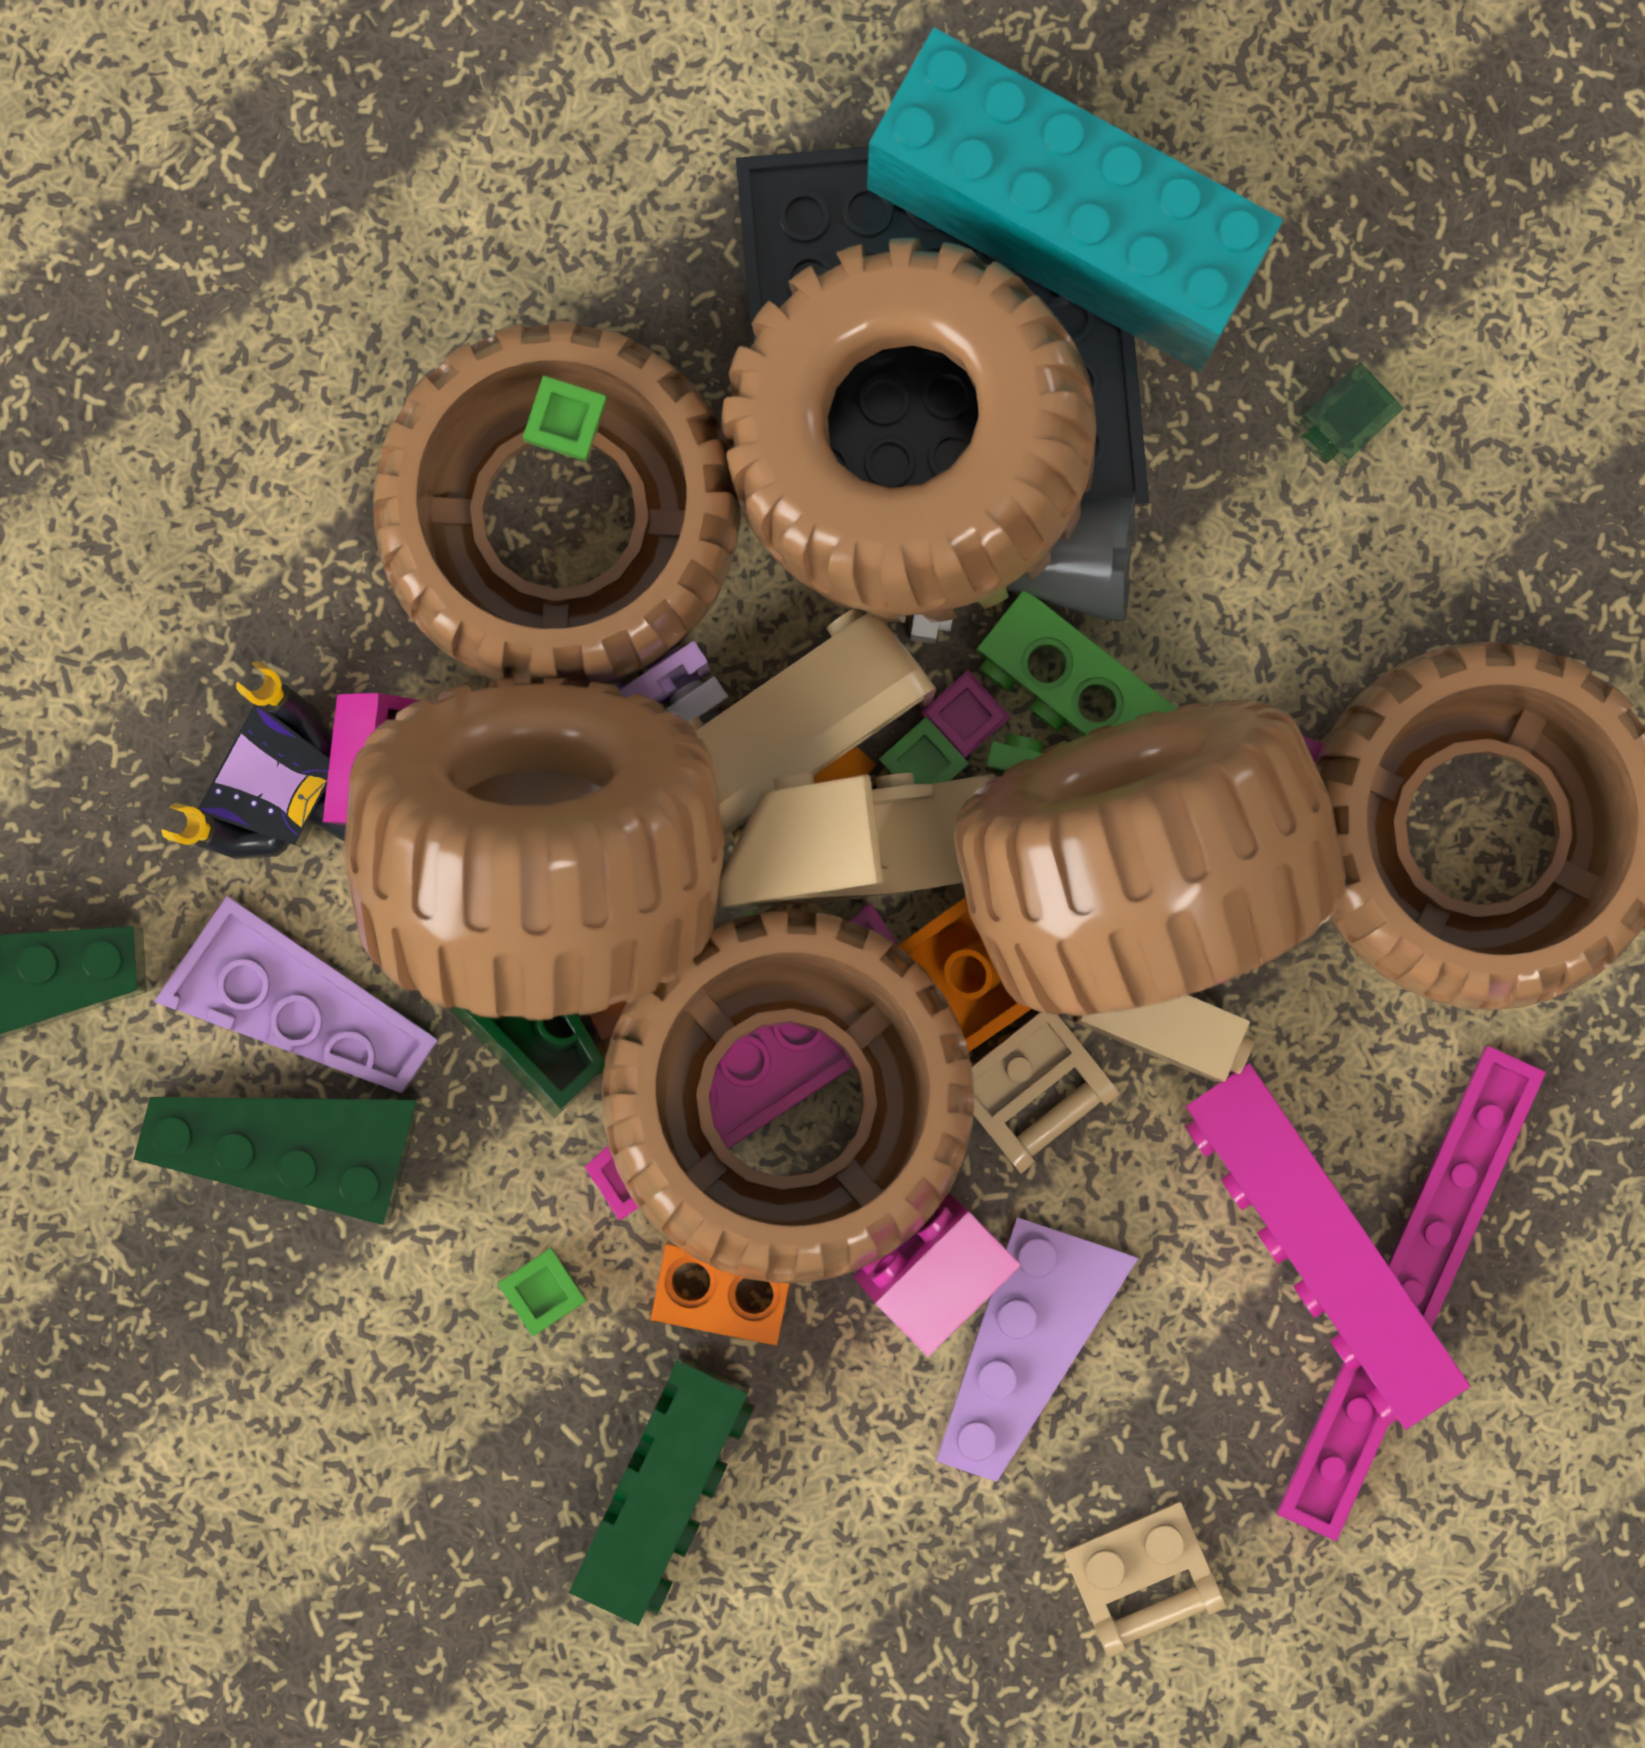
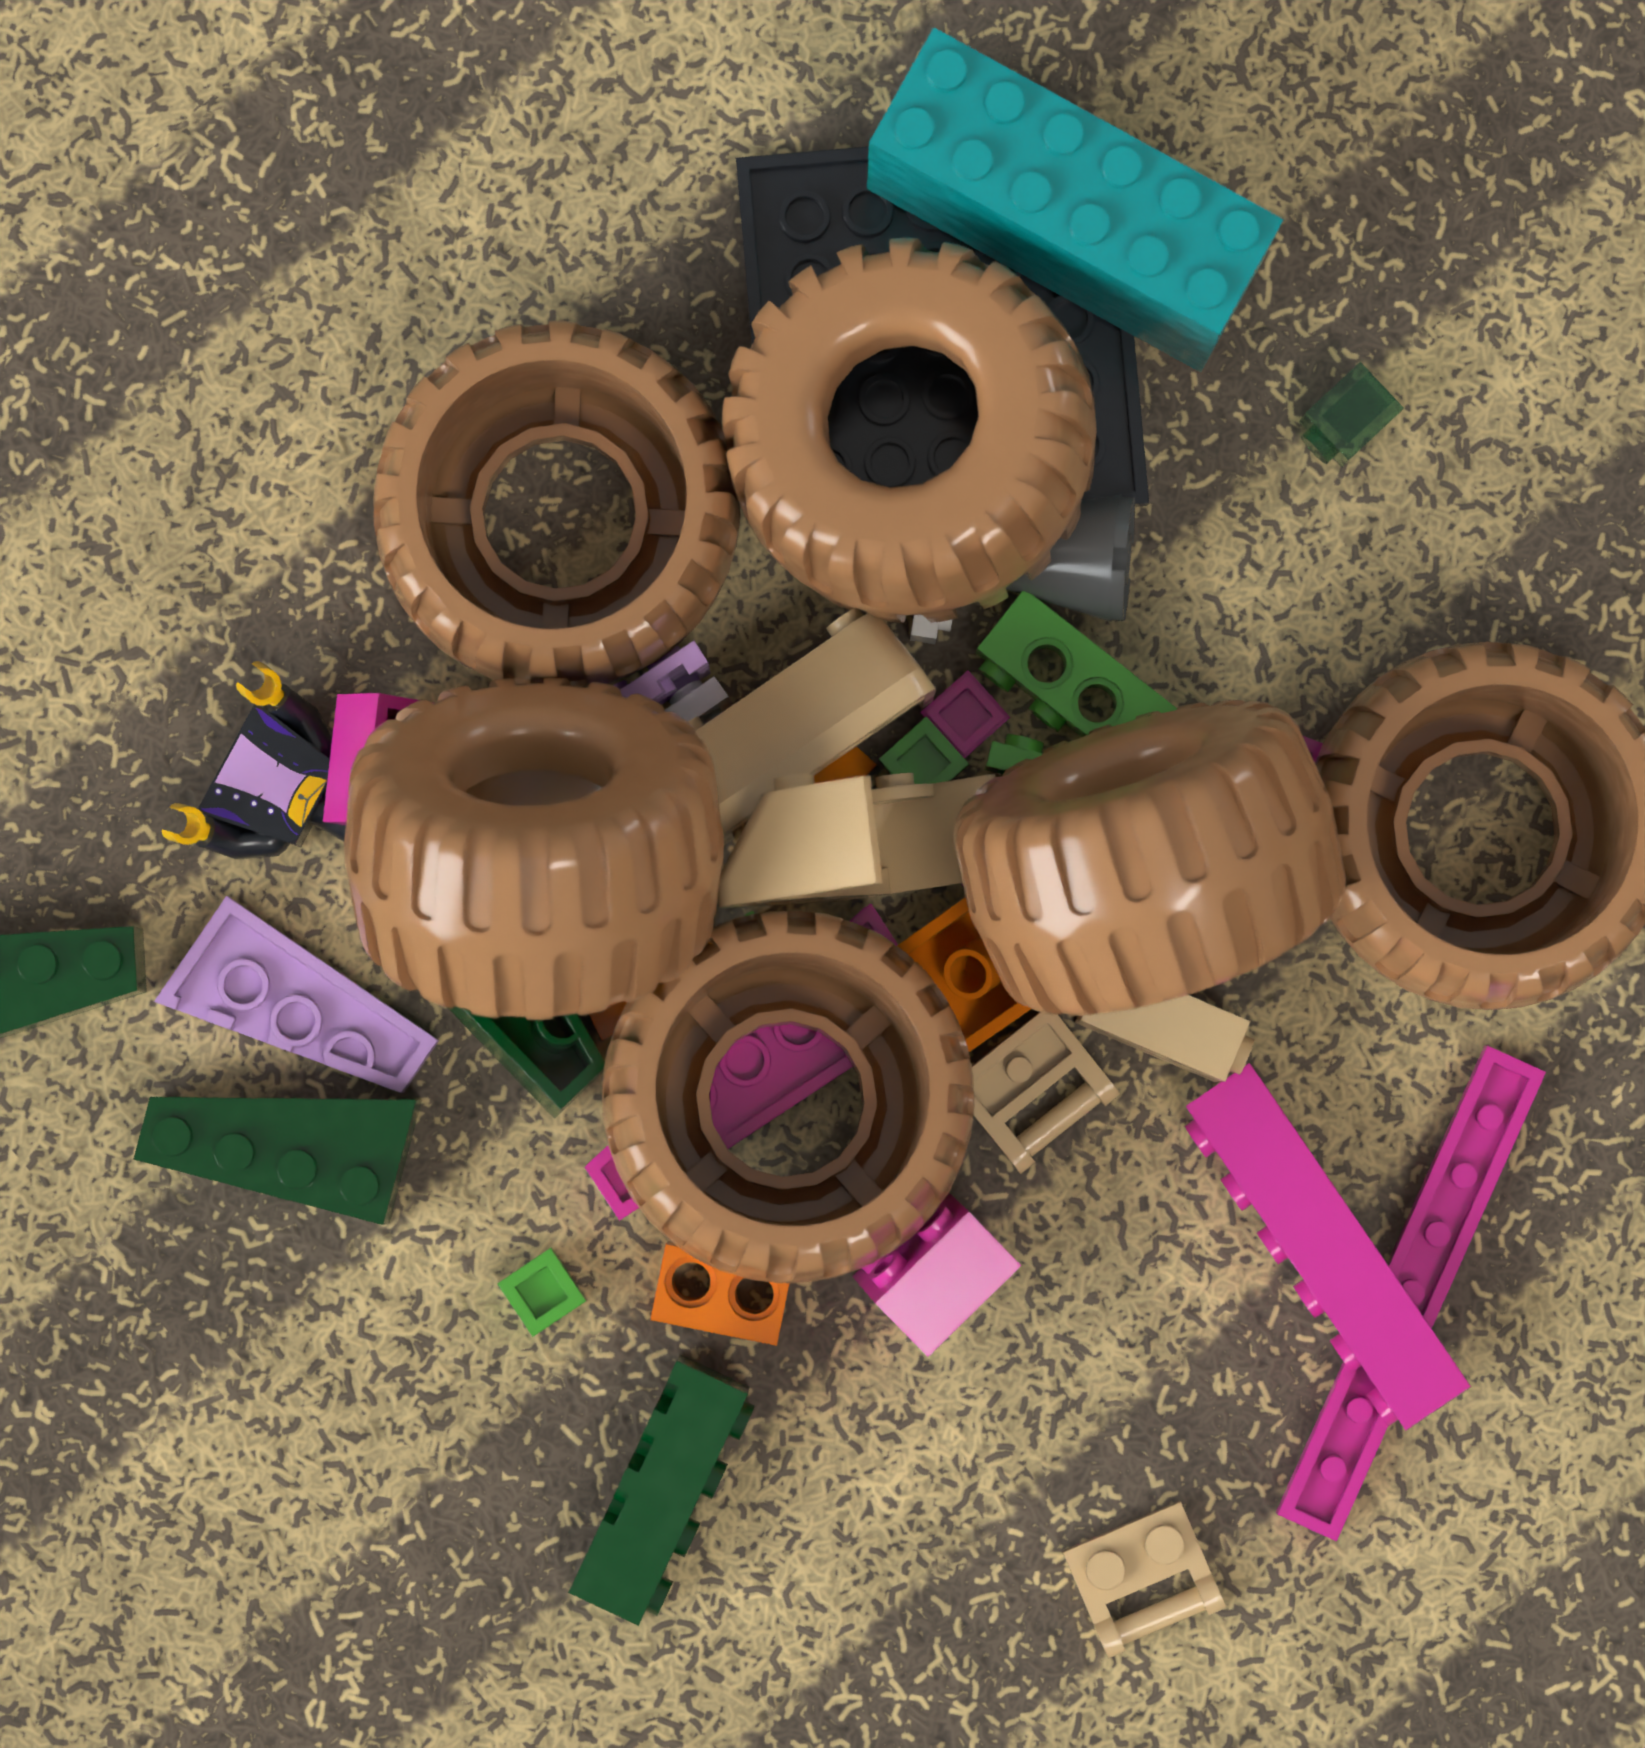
(565, 418): bright green plate -> none
(1028, 1343): lavender wing -> none

